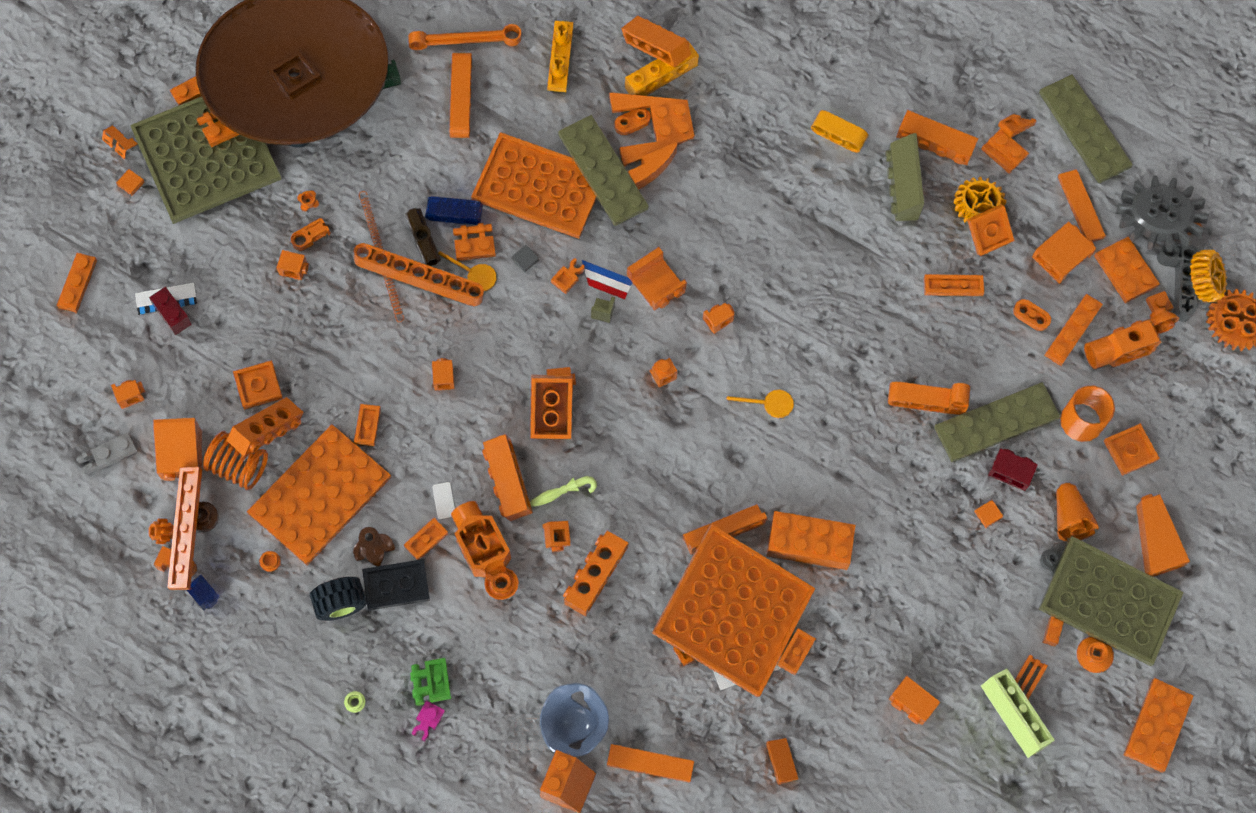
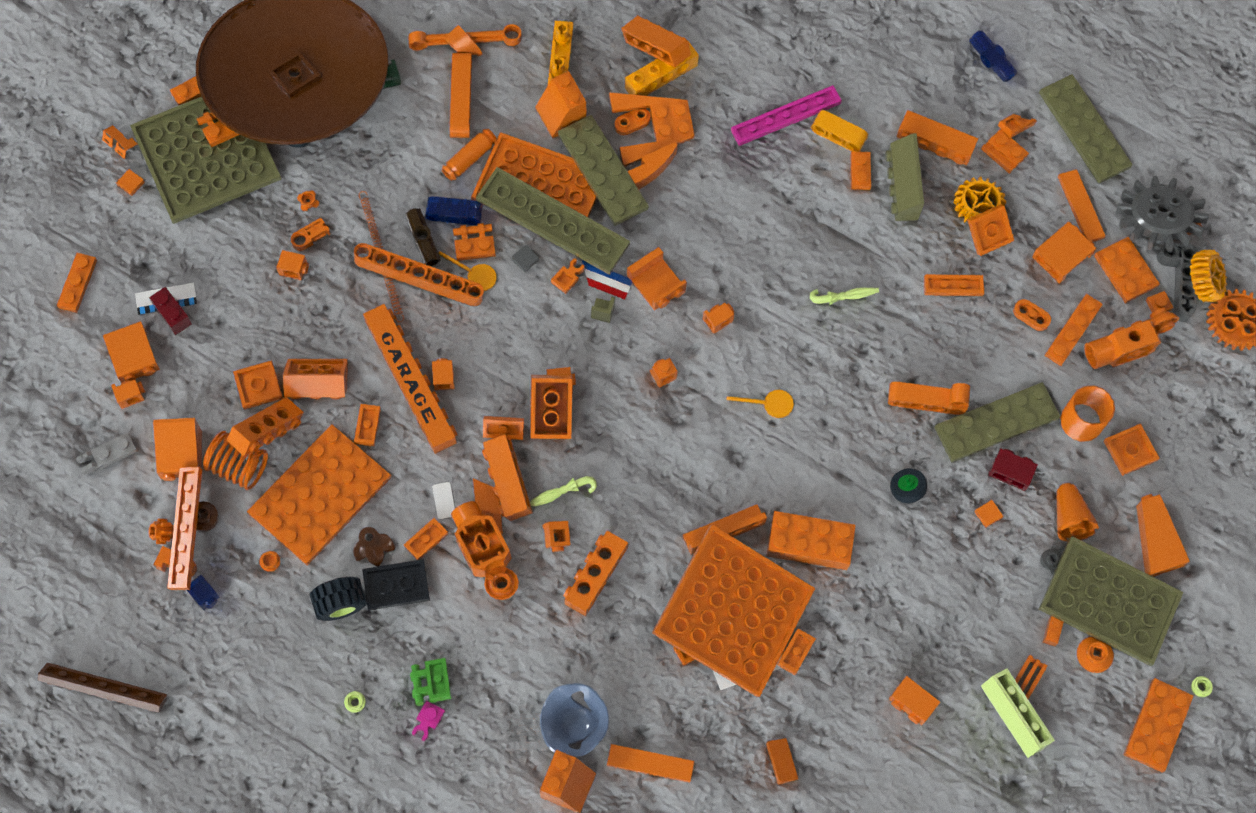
(102, 687): none -> reddish brown plate
(131, 352): none -> orange panel
(315, 378): none -> orange slope
(410, 379): none -> orange brick
(462, 42): none -> orange slope
(469, 154): none -> orange axle
(487, 501): none -> orange sticker
(499, 426): none -> orange plate
(553, 220): none -> olive plate
(561, 104): none -> orange slope
(785, 115): none -> dark pink plate
(832, 297): none -> yellowish green piece
(860, 170): none -> orange plate
(908, 485): none -> black wheel
(993, 56): none -> clear blue piece
(1205, 682): none -> yellowish green plate

